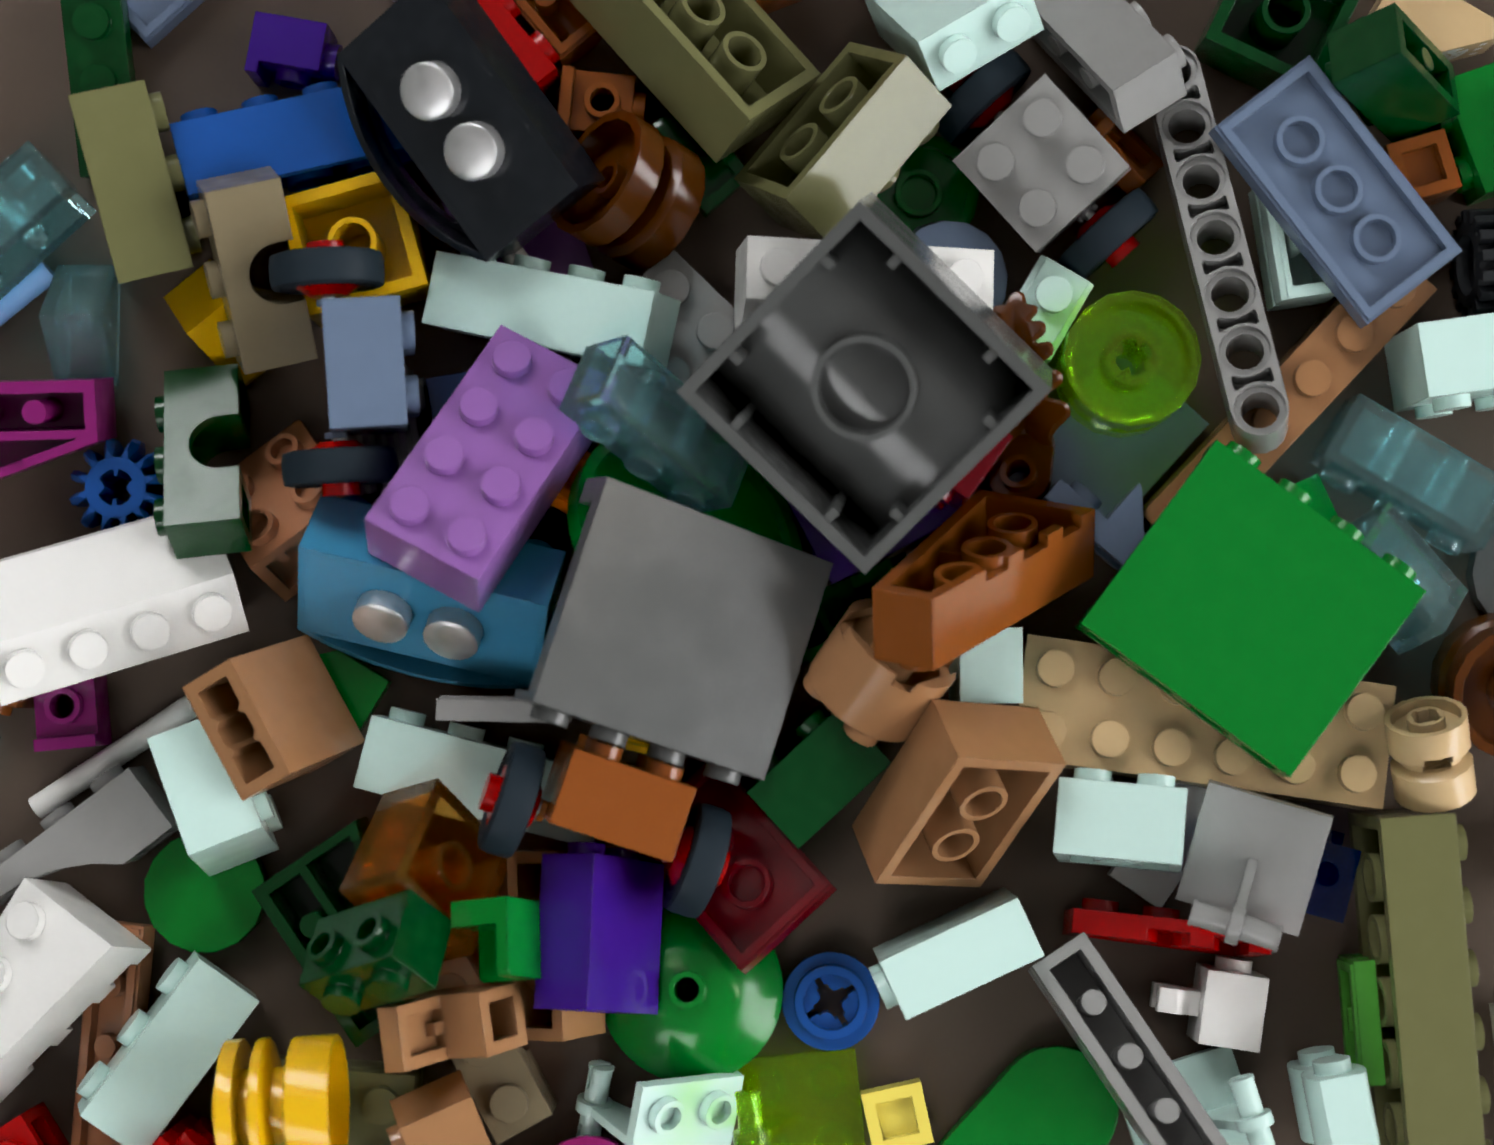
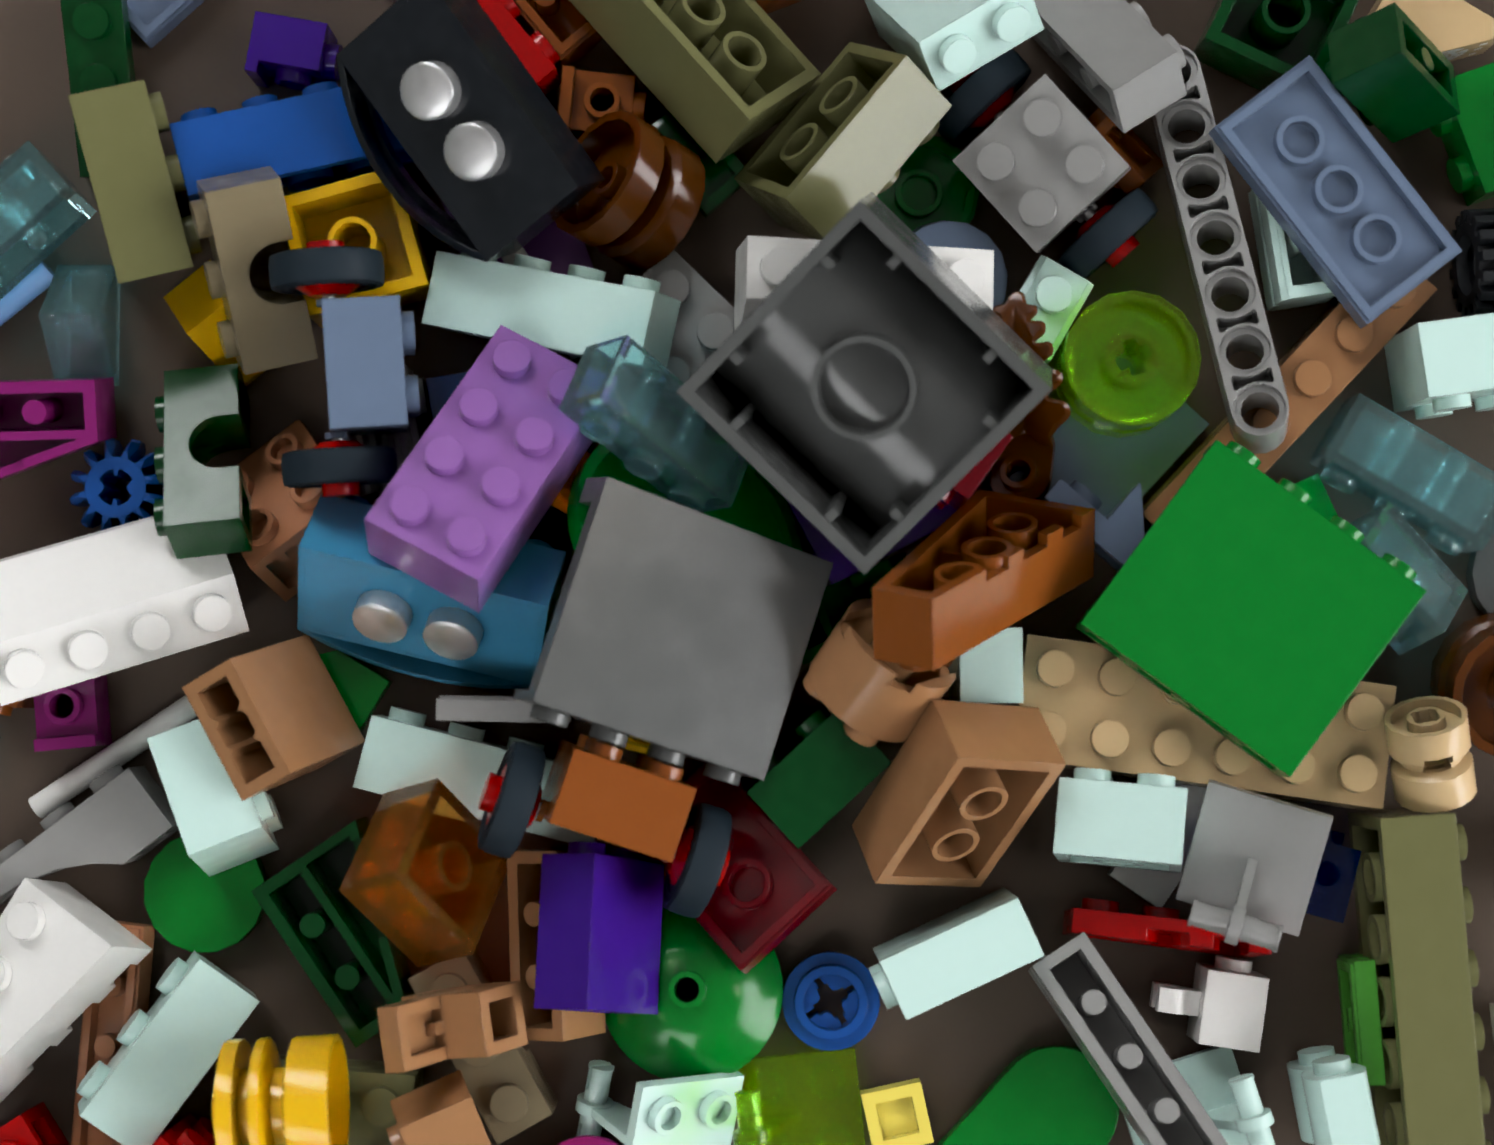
(376, 953): dark green brick -> none
(506, 936): green panel -> none
(1427, 165): dark orange panel -> none

